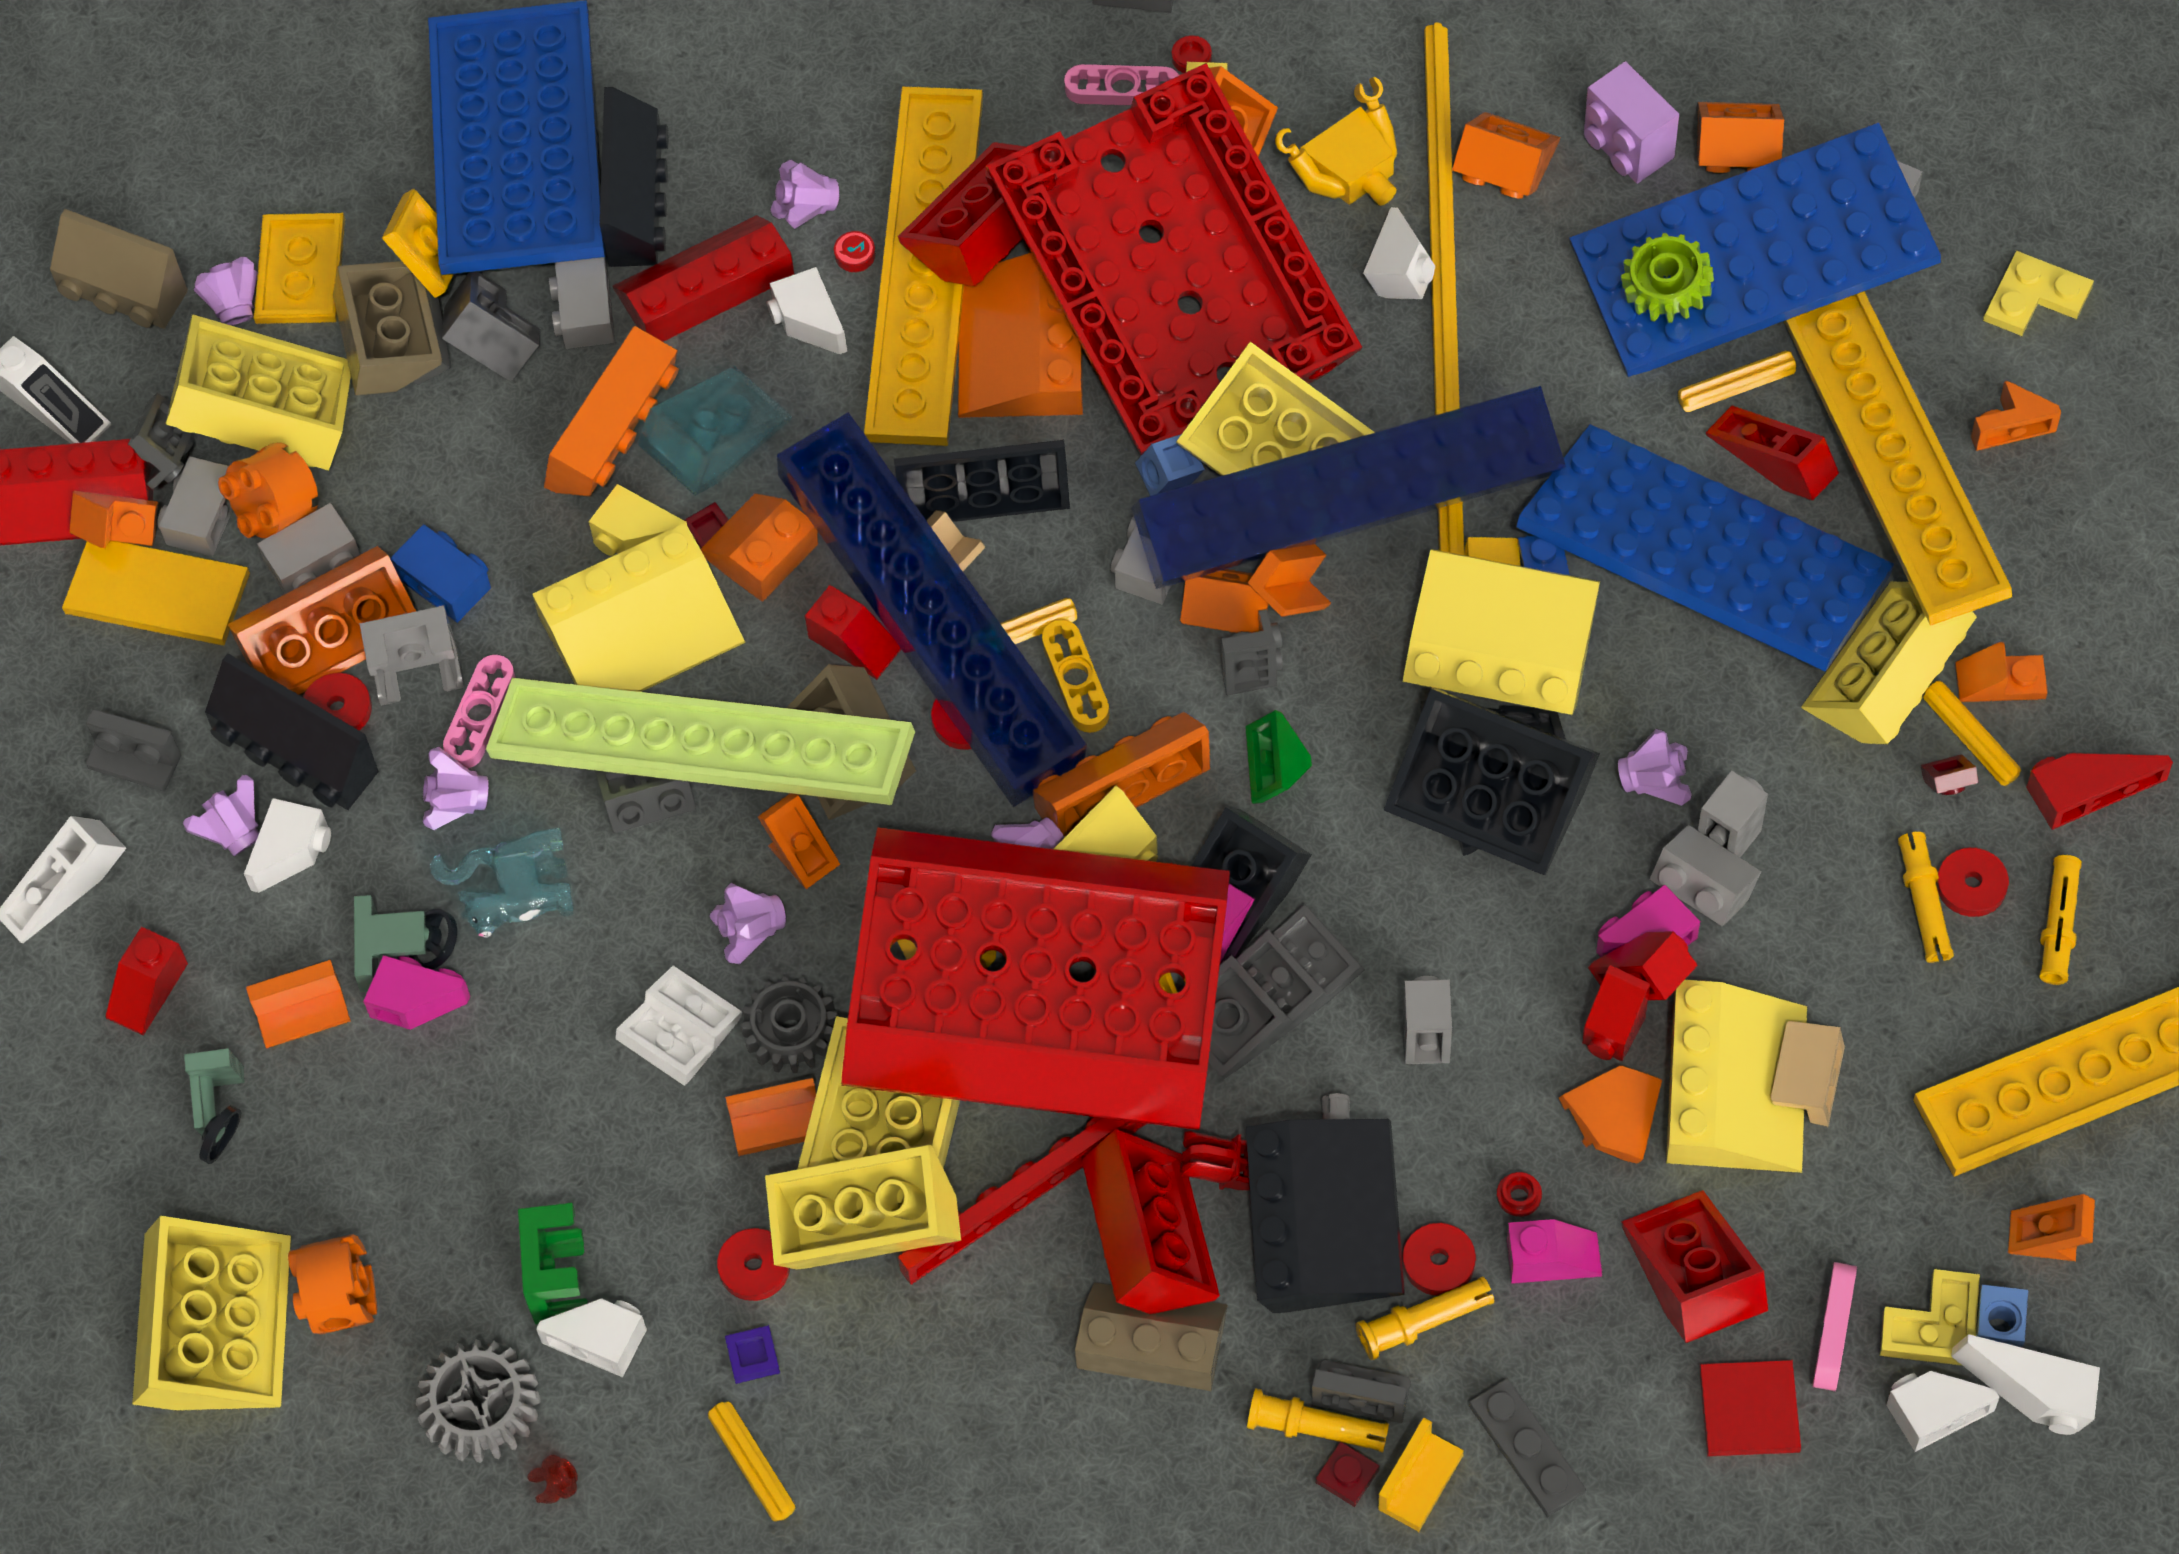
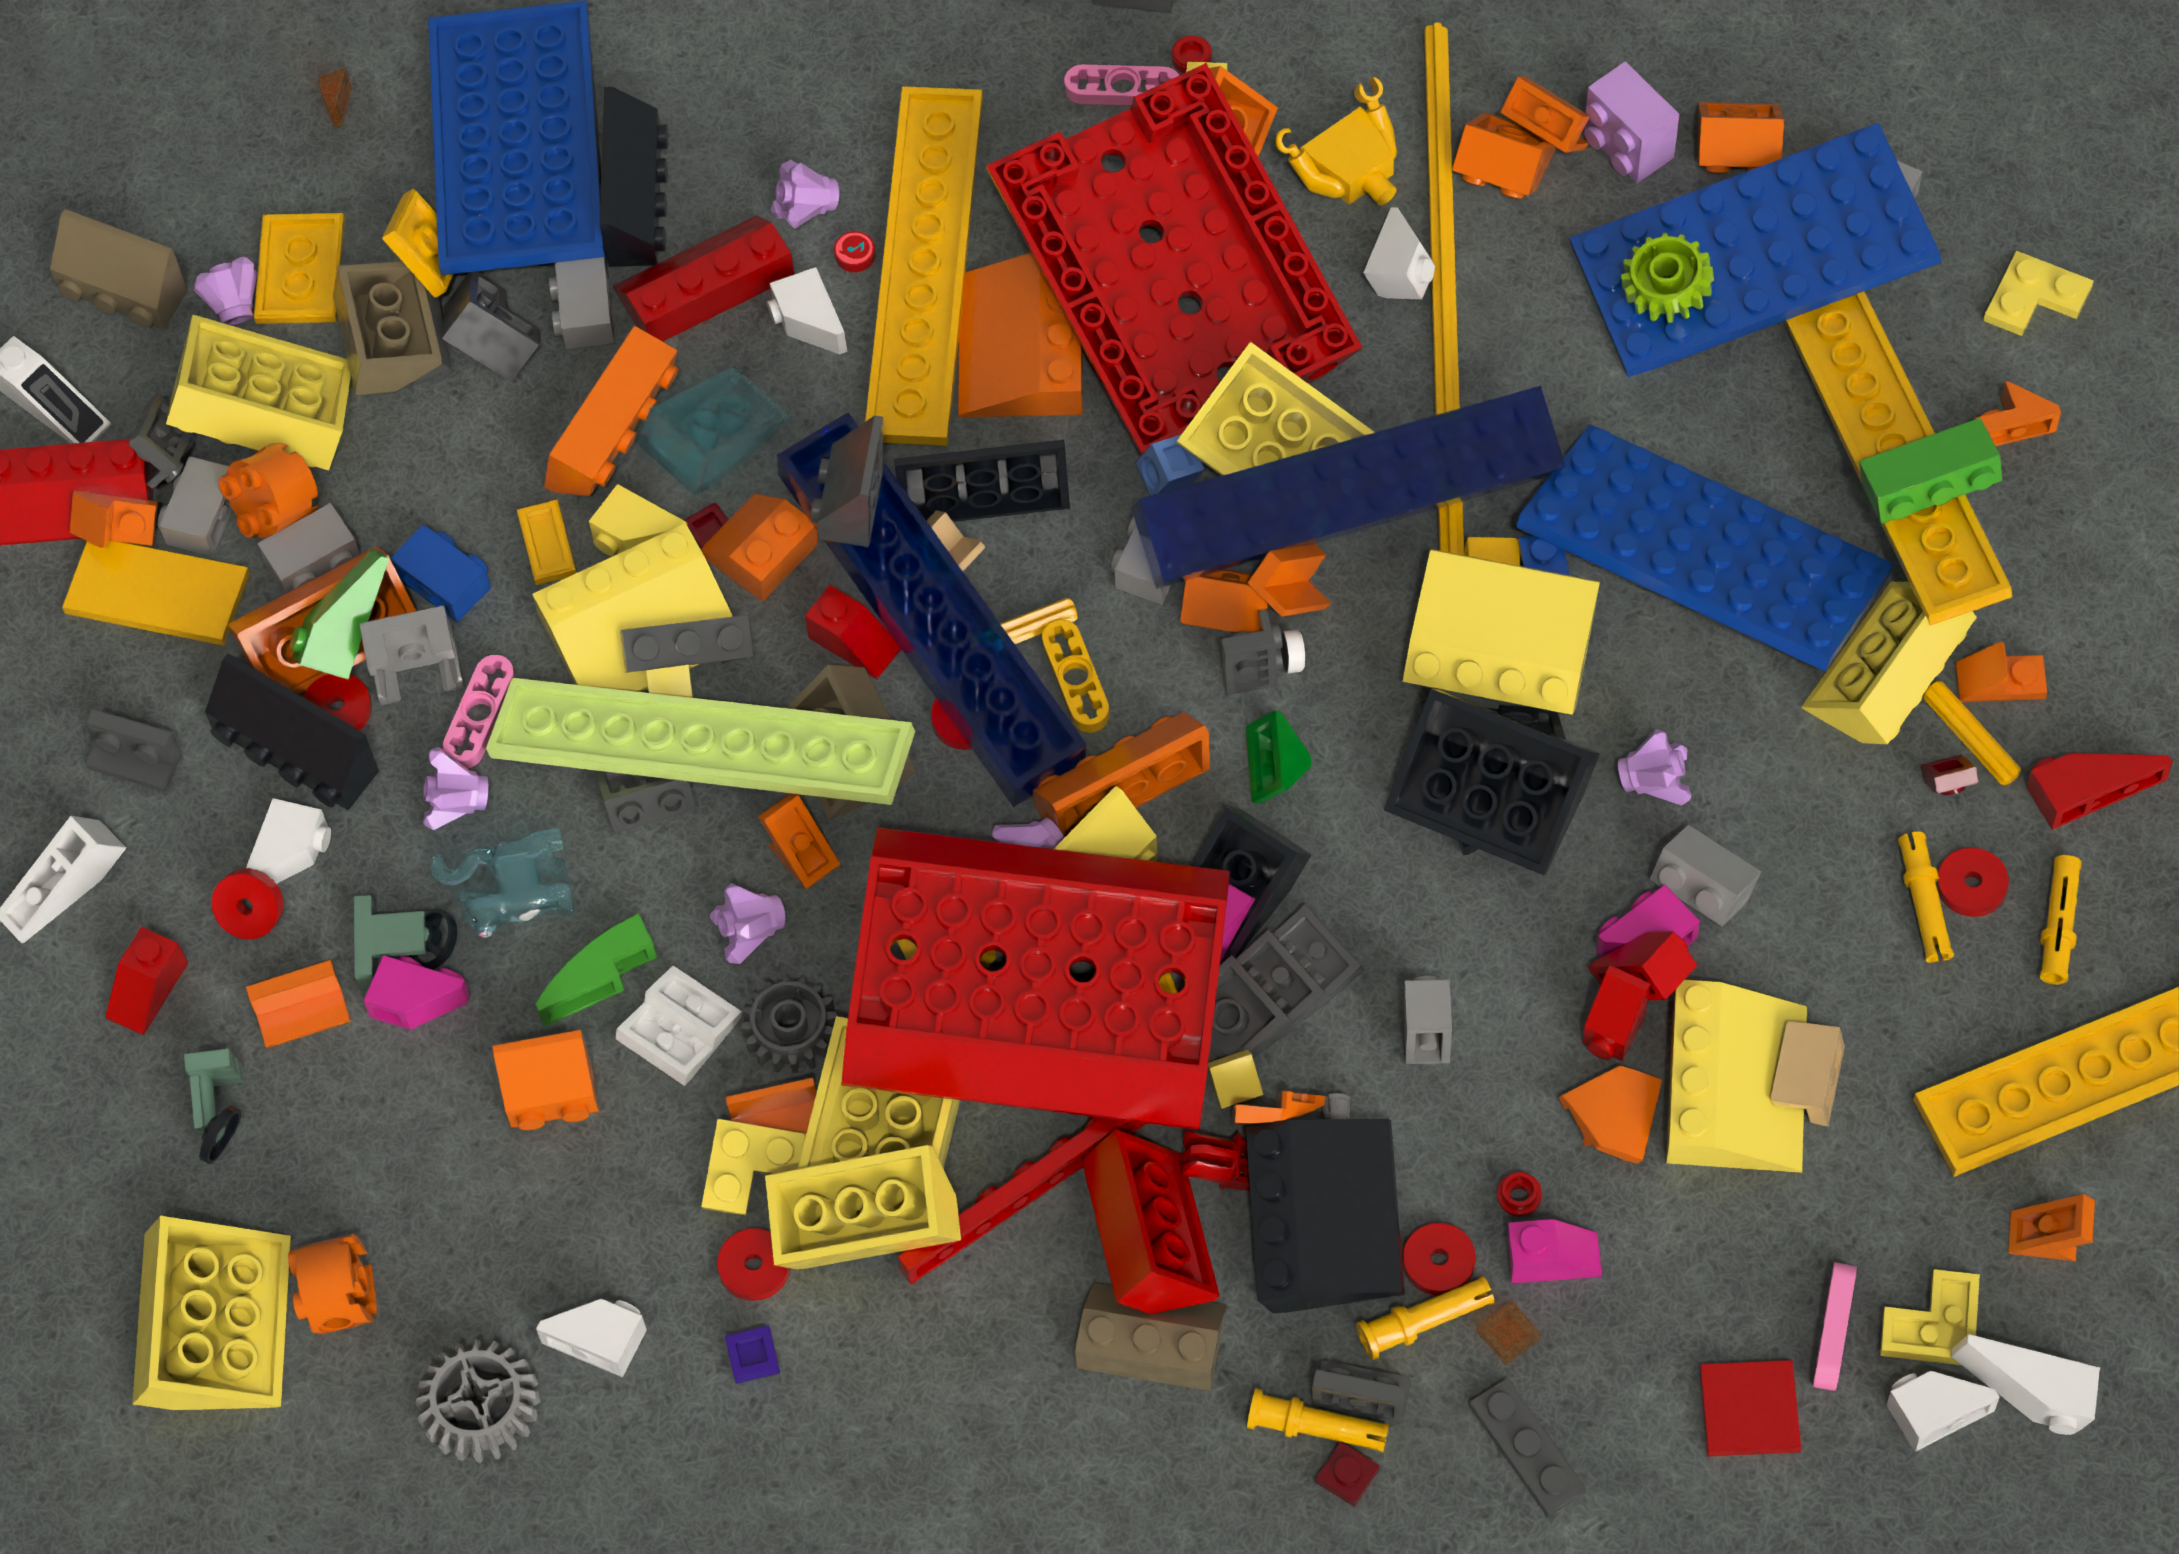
(228, 818): lavender rock -> none
(237, 918): none -> red piece
(332, 628): none -> slope
(336, 94): none -> clear orange slope
(538, 1249): green panel -> none
(546, 542): none -> yellow tile
(546, 1080): none -> orange slope
(559, 1476): clear red plate -> none
(596, 970): none -> bright green slope
(670, 681): none -> light yellow tile
(687, 643): none -> dark grey plate
(737, 1154): none -> light yellow plate
(751, 1461): yellow axle -> none
(851, 485): none -> dark grey slope
(965, 225): red slope -> none
(1234, 1079): none -> light yellow tile
(1289, 1106): none -> orange slope
(1292, 651): none -> white tile
(1419, 1477): yellow panel -> none
(1508, 1332): none -> clear orange tile
(1546, 115): none -> orange panel
(1697, 1266): red slope -> none
(1734, 813): light grey brick -> none
(1737, 381): yellow axle -> none
(1779, 452): red slope -> none
(1931, 471): none -> bright green brick
(2002, 1304): medium blue brick -> none

